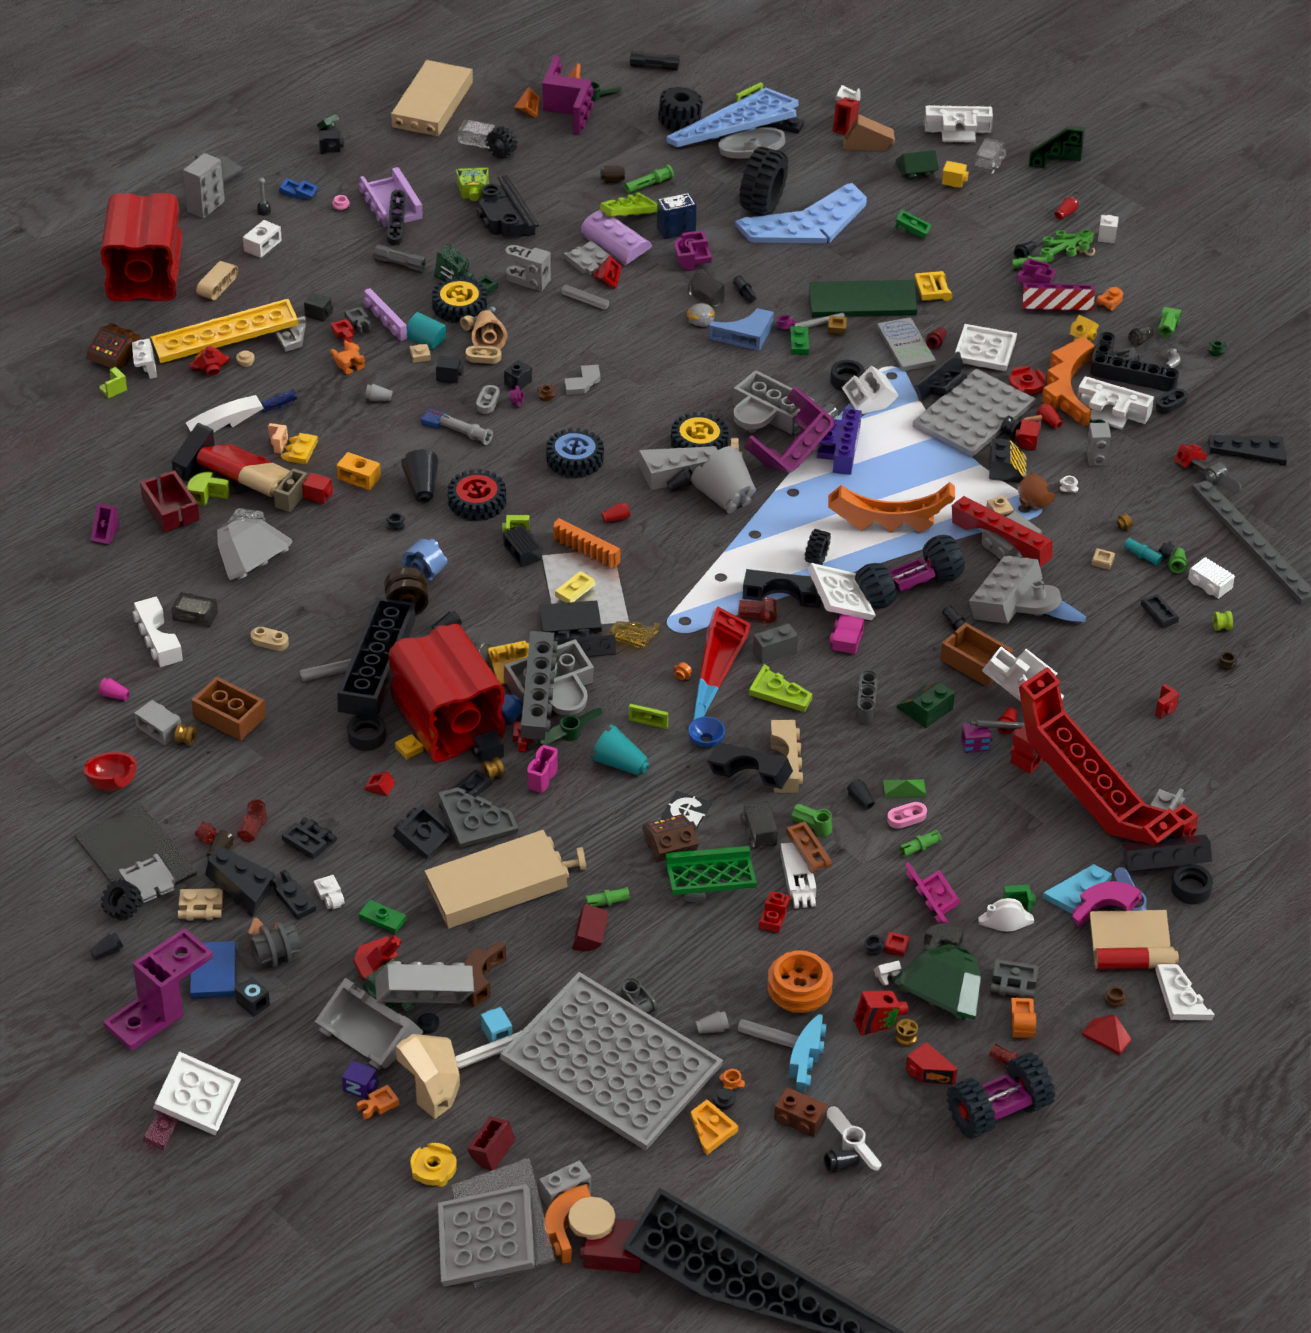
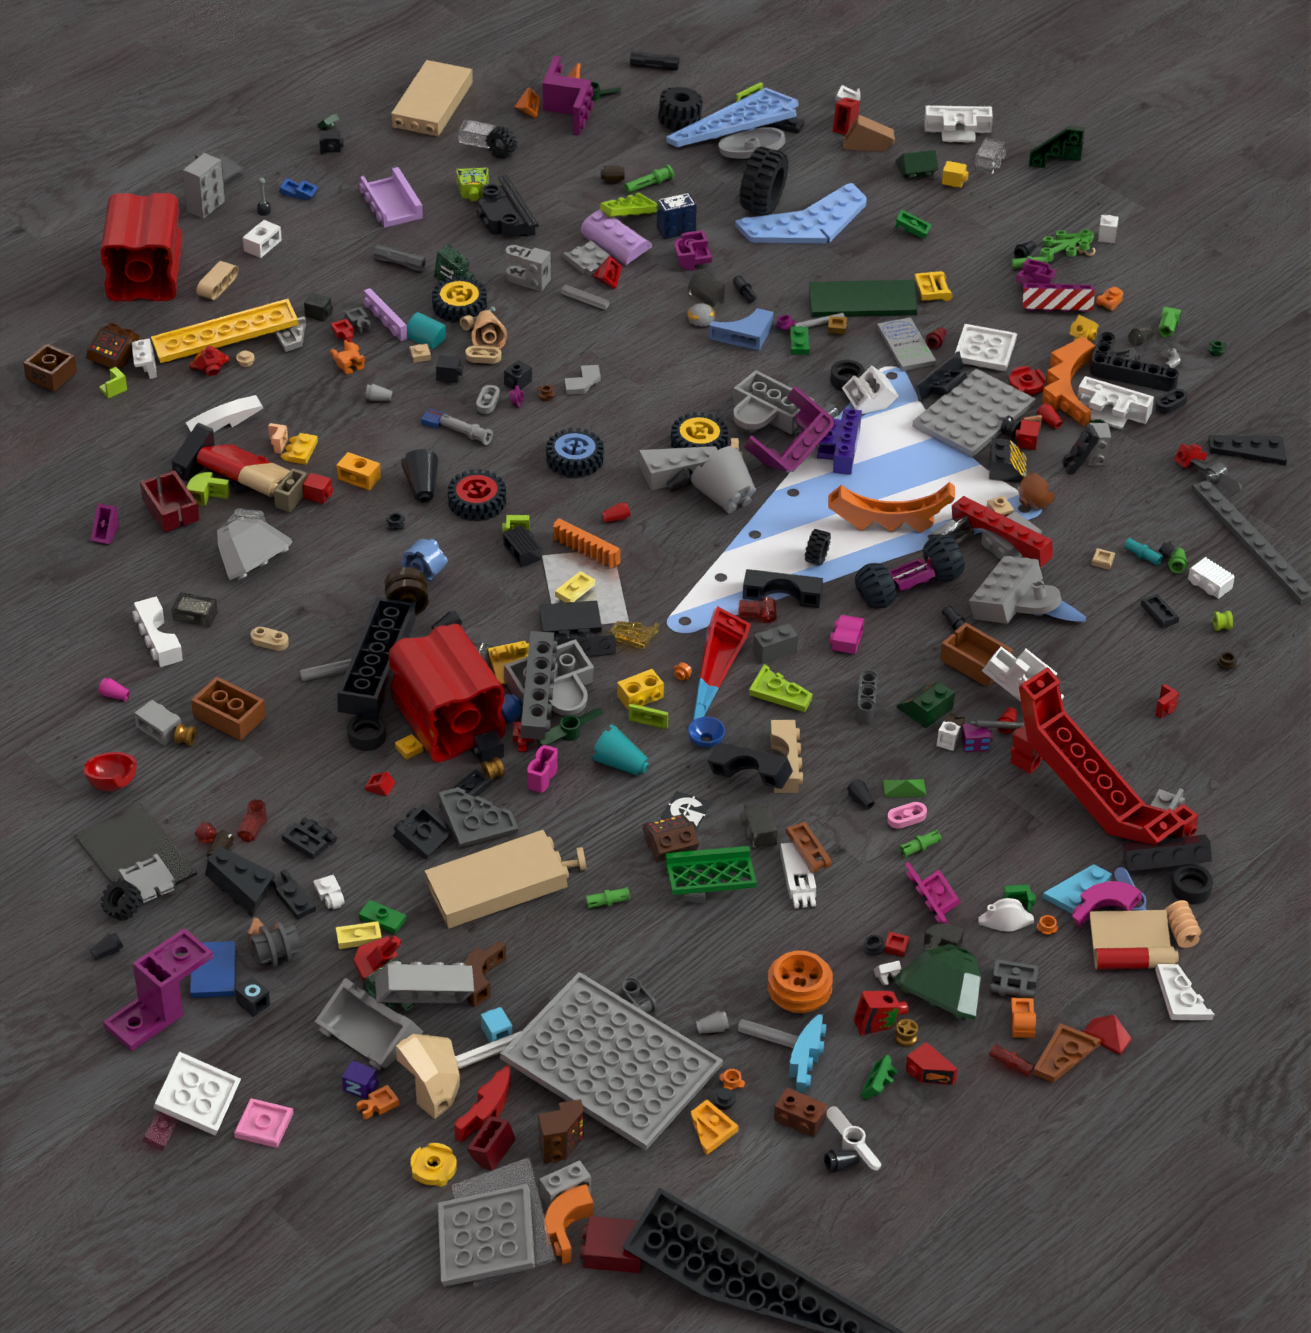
(50, 367): none -> reddish brown brick
(200, 904): tan plate -> none
(263, 1123): none -> bright pink tile
(278, 400): clear blue pin -> none
(341, 202): bright pink plate -> none
(357, 934): none -> light yellow plate
(396, 217): black beam -> none
(428, 1023): black plate -> none
(489, 283): dark green plate -> none
(490, 1103): none -> red slope
(561, 1131): none -> reddish brown piece
(590, 928): dark red brick -> none
(591, 1218): tan tile -> none
(640, 689): none -> yellow brick
(774, 911): red slope -> none
(818, 820): bright green piece -> none
(840, 592): white plate -> none
(878, 1076): none -> green plate
(950, 731): none -> white leg
(958, 528): none -> clear smoke brick
(980, 1106): black plate -> none
(1047, 925): none -> orange plate
(1064, 1052): none -> dark orange wing
(1066, 208): red cone -> none
(1069, 484): white plate -> none
(1080, 450): none -> black hinge
(1115, 996): reddish brown plate -> none
(1124, 522): pearl gold plate -> none
(1183, 924): none -> light nougat piece

